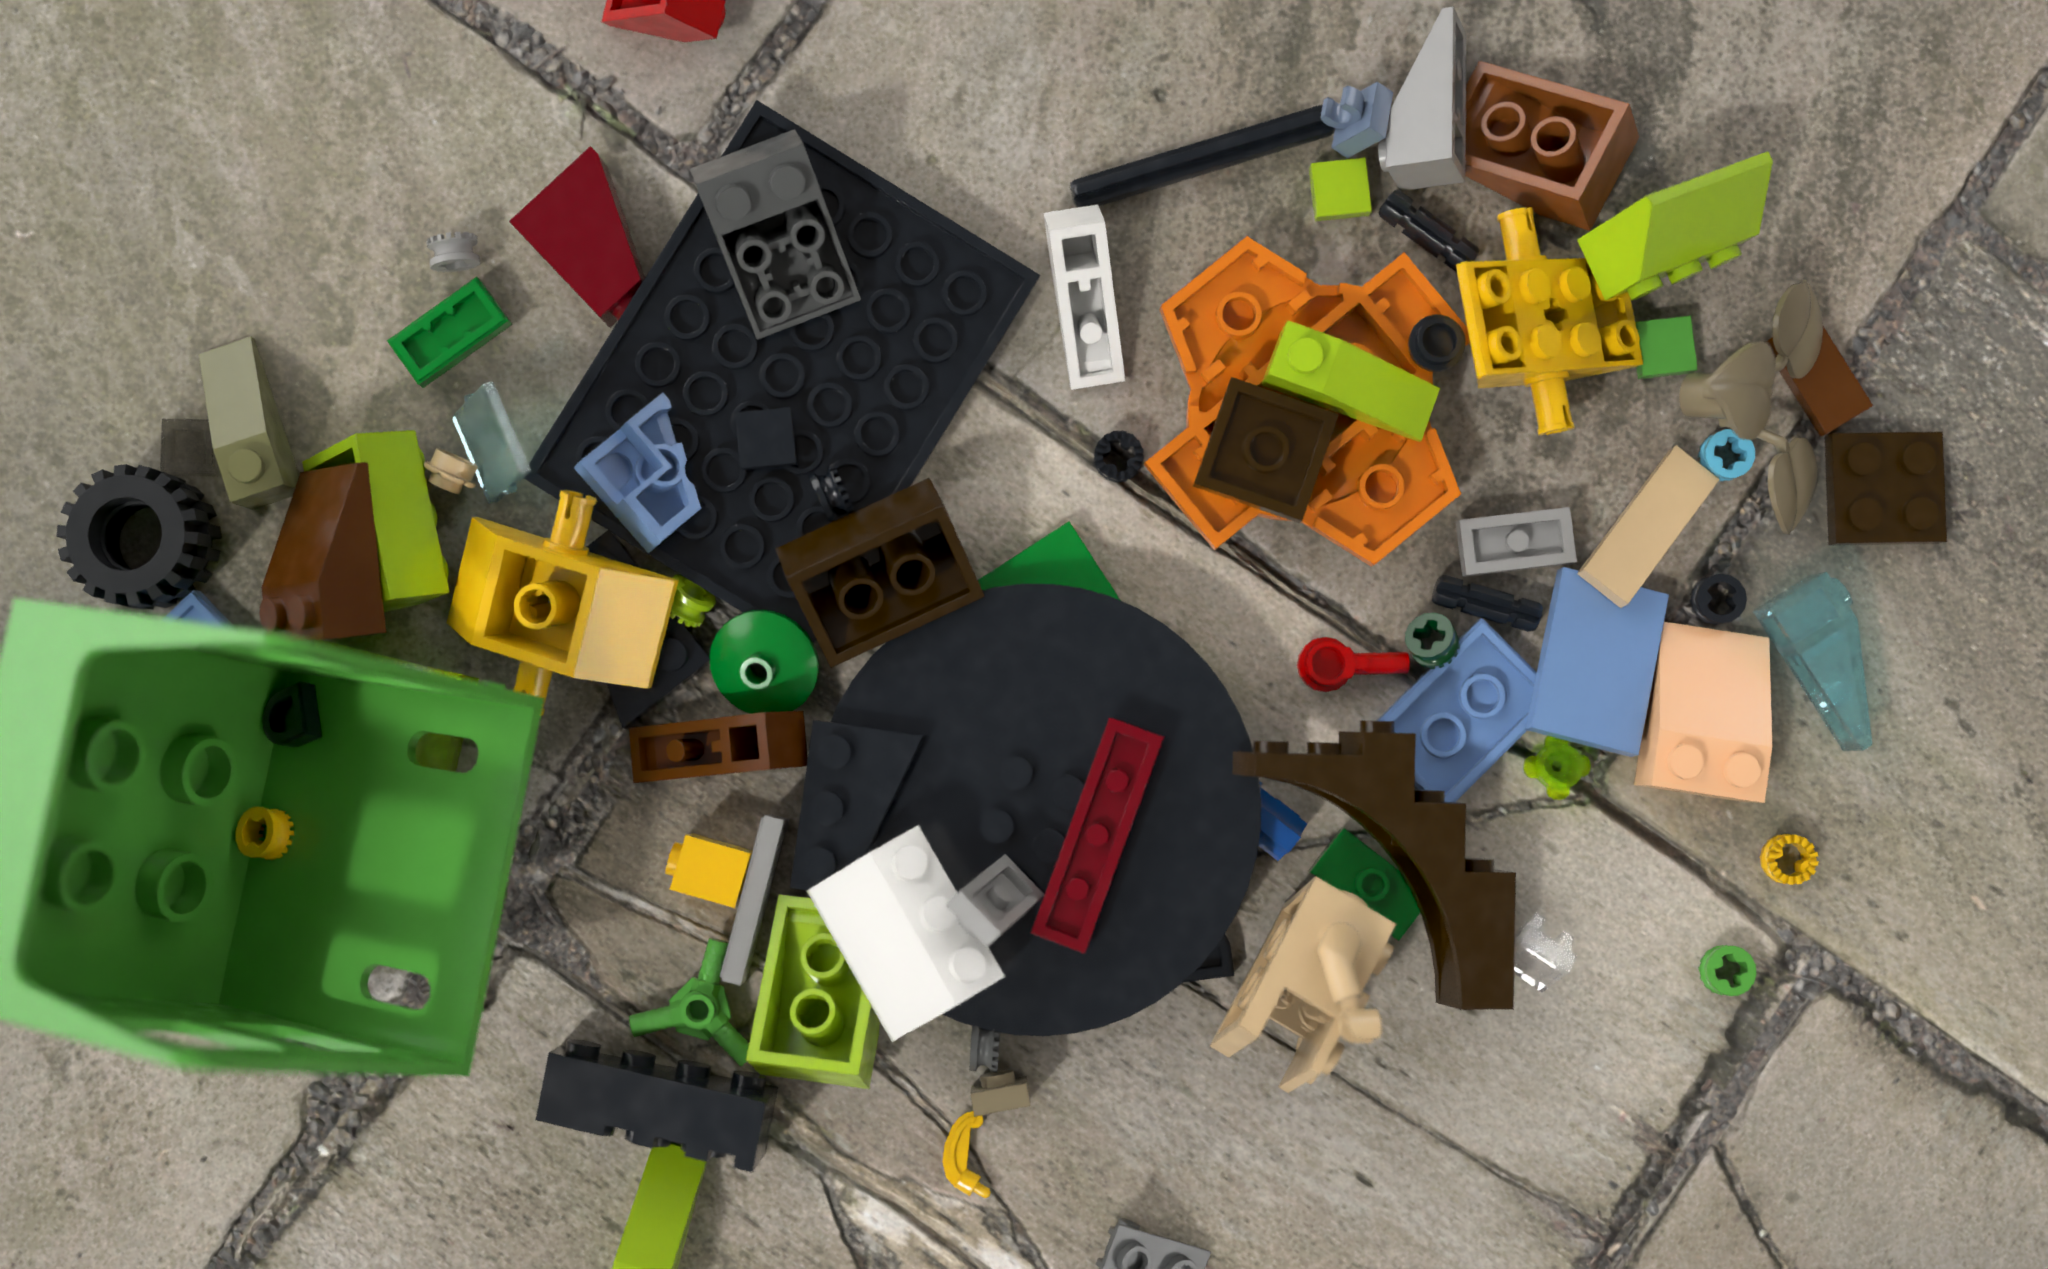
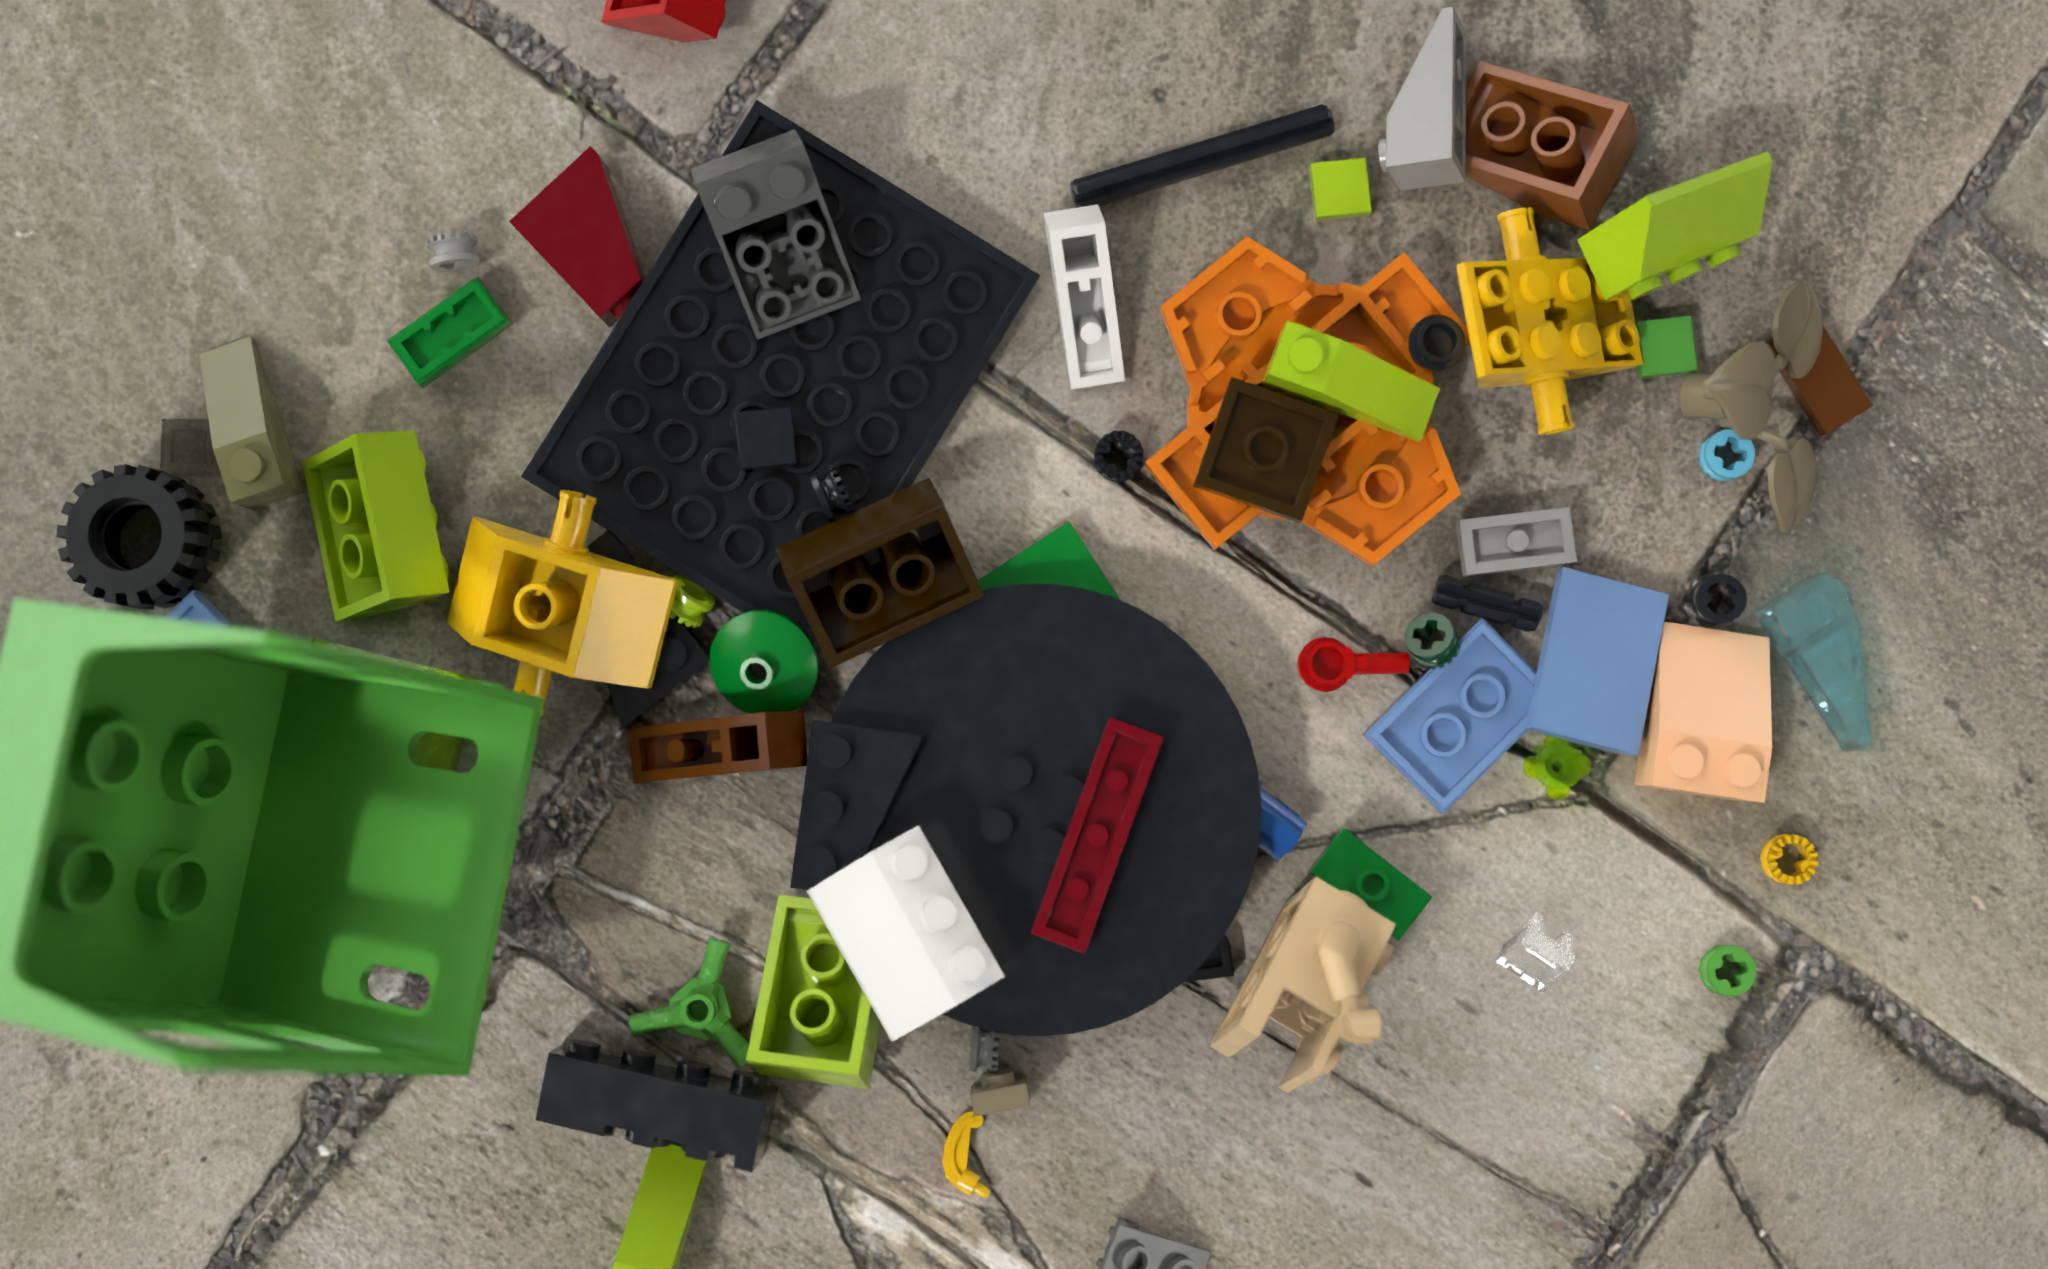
(277, 833): yellow bush -> none
(293, 716): black tile -> none
(326, 560): reddish brown slope -> none
(450, 471): tan plate -> none
(491, 443): clear light blue piece -> none
(643, 476): medium blue slope -> none
(708, 869): yellow brick -> none
(754, 899): light grey tile -> none
(994, 900): light grey plate -> none
(1359, 118): sand blue tile -> none
(1427, 230): black axle -> none
(1460, 899): dark brown arch -> none
(1648, 526): tan tile -> none
(1885, 488): dark brown plate -> none

